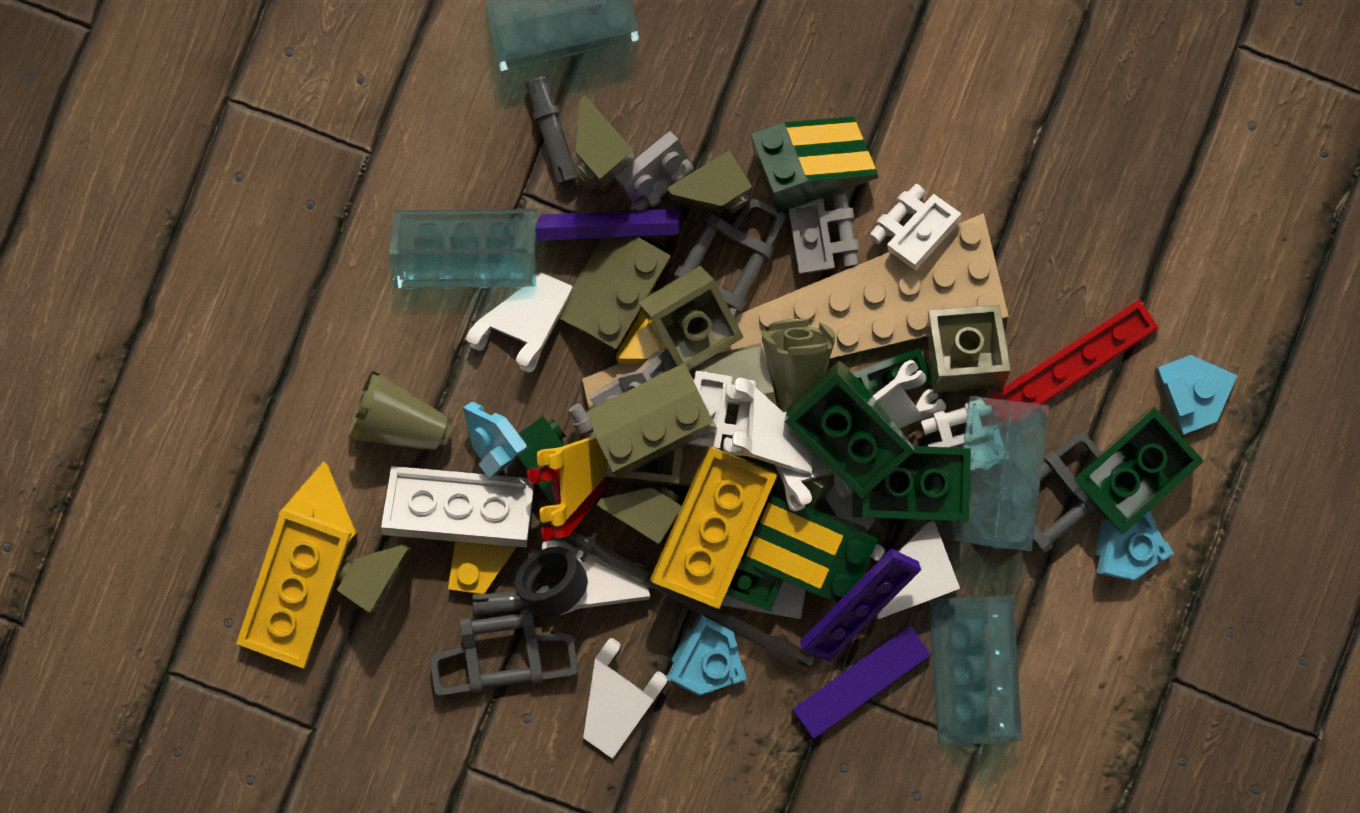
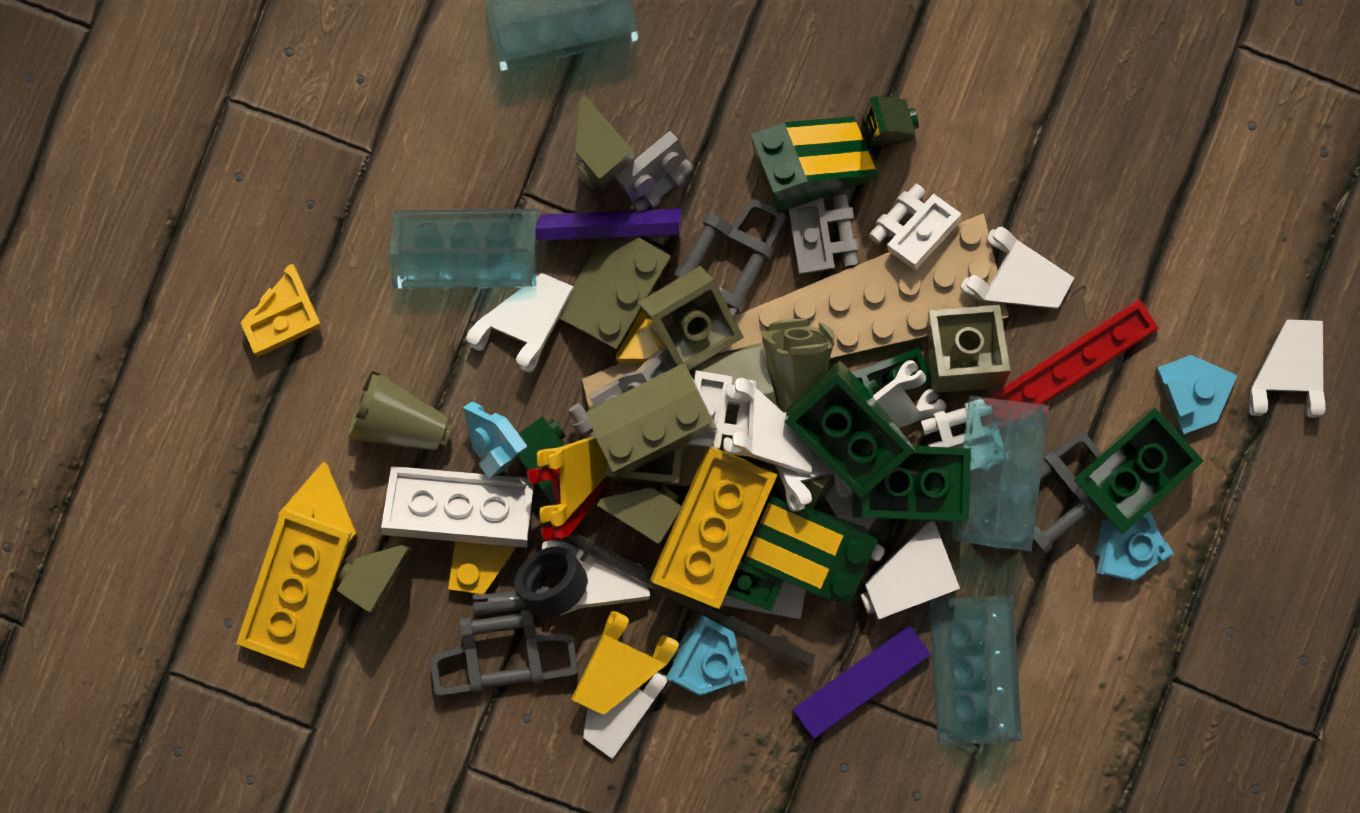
(281, 315): none -> yellow wing
(547, 116): dark grey pin -> none
(618, 668): none -> yellow flag
(713, 188): olive slope -> none
(860, 605): dark purple tile -> none
(889, 121): none -> dark green slope
(1022, 277): none -> white flag
(1293, 366): none -> white flag

